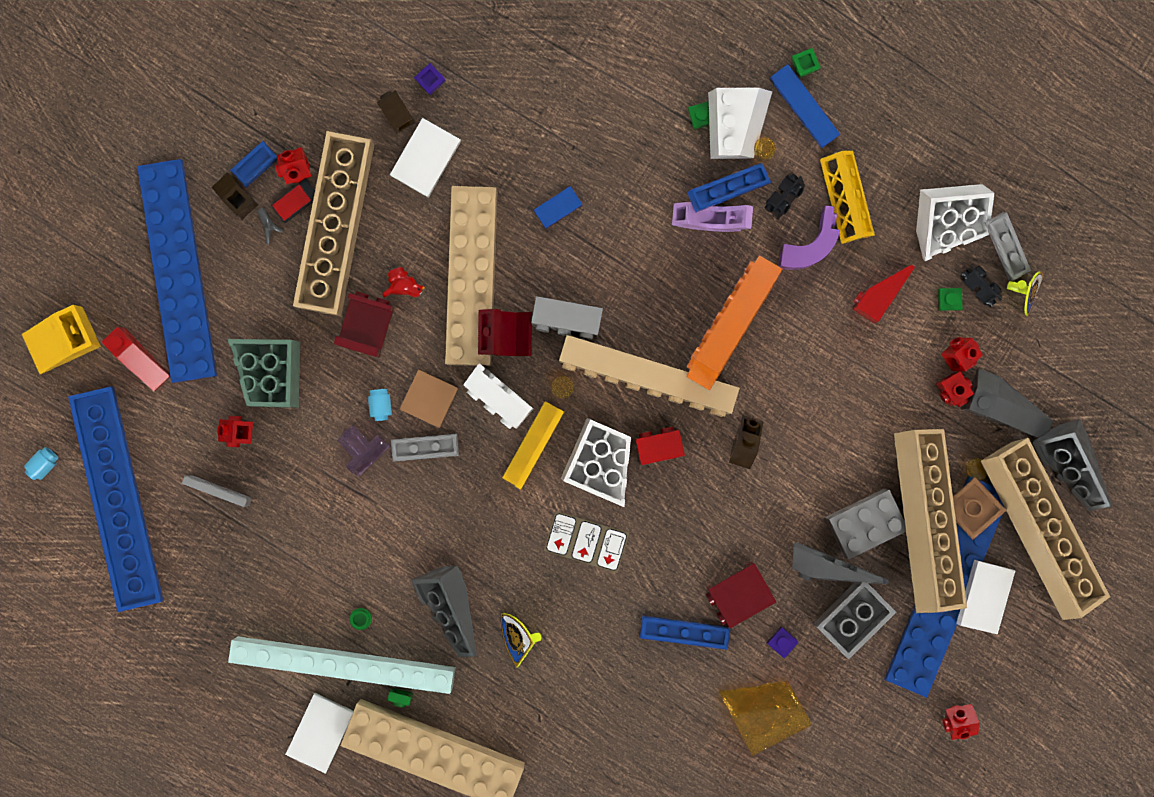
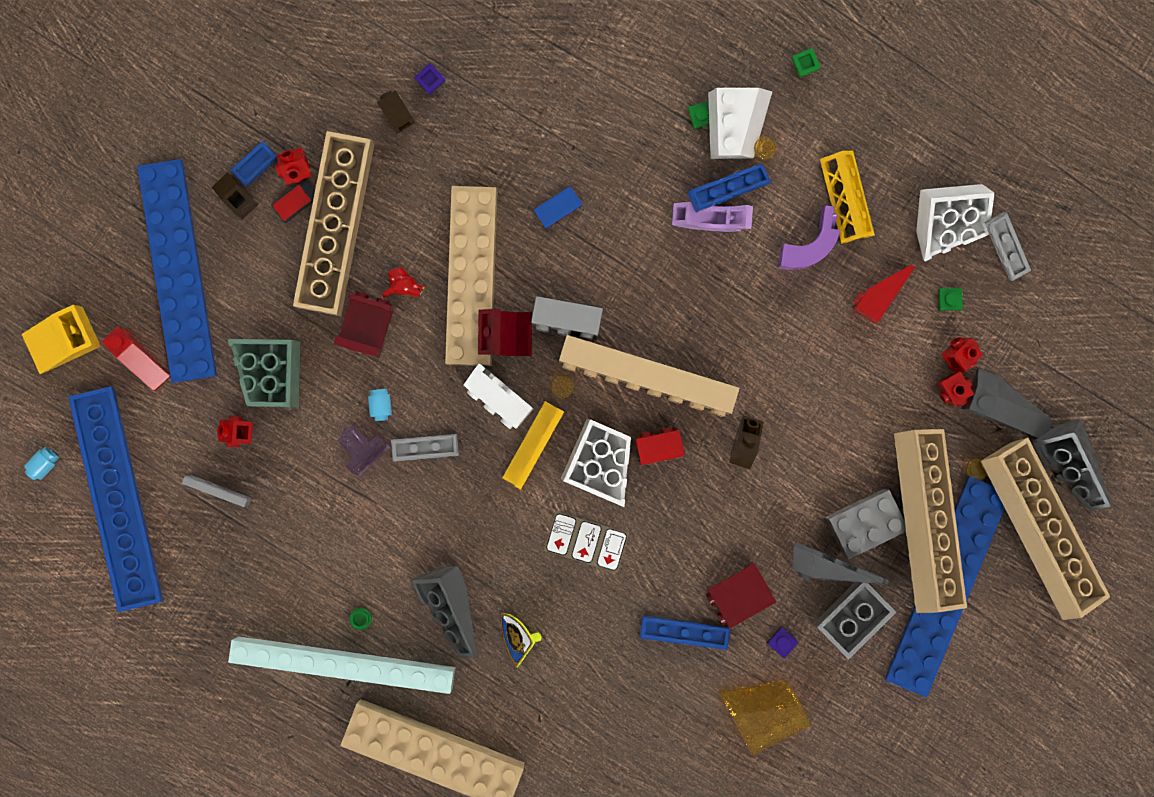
(267, 224): dark grey bar -> none
(320, 733): white tile -> none
(400, 697): green plate -> none
(425, 157): white tile -> none
(429, 398): medium nougat tile -> none
(732, 322): orange brick -> none
(792, 188): black hinge -> none
(804, 106): blue tile -> none
(961, 722): red brick -> none
(976, 508): medium nougat tile -> none
(986, 597): white tile -> none
(988, 290): black hinge -> none
(1030, 291): shield -> none

